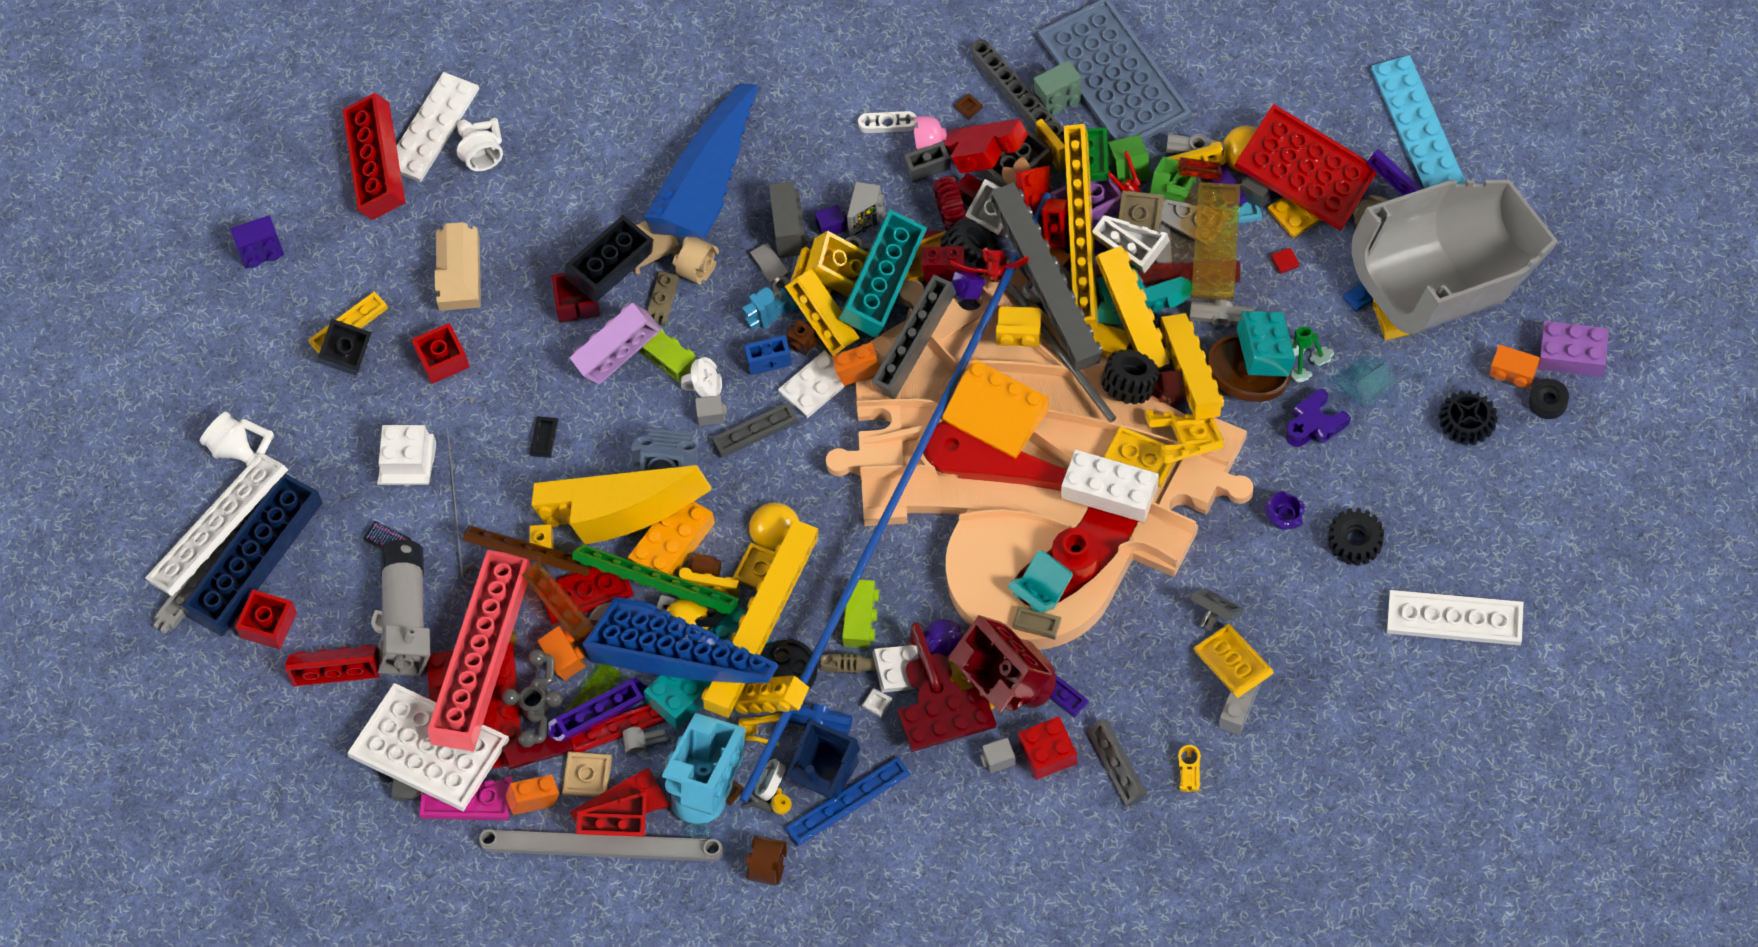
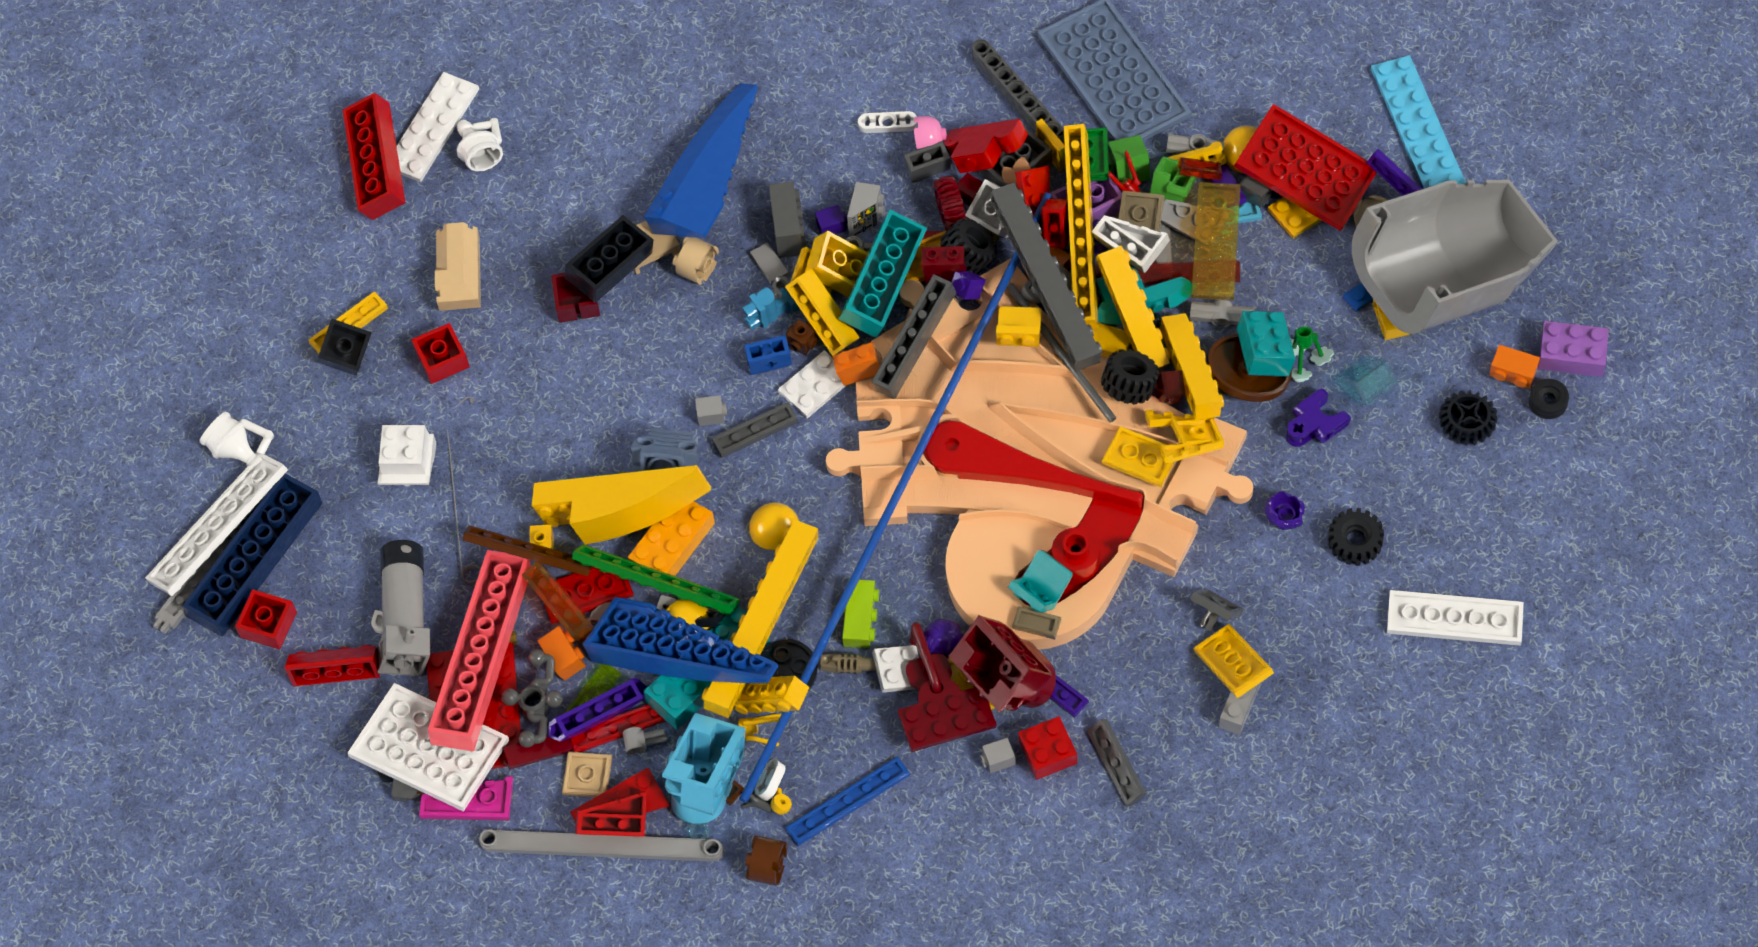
(257, 242): dark purple brick -> none
(380, 534): black tile -> none
(532, 794): orange brick -> none
(544, 437): black tile -> none
(615, 343): lavender brick -> none
(663, 296): dark tan hinge -> none
(669, 355): lime brick -> none
(703, 378): white tile -> none
(705, 564): reddish brown brick -> none
(725, 585): yellow plate -> none
(753, 565): yellow tile -> none
(823, 715): blue piece -> none
(824, 760): dark blue piece -> none
(877, 702): white tile -> none
(968, 106): reddish brown tile -> none
(994, 264): red plant -> none
(996, 408): light orange slope -> none
(1058, 87): sand green piece -> none
(1109, 486): white brick -> none
(1189, 772): yellow piece -> none
(1285, 260): red tile -> none

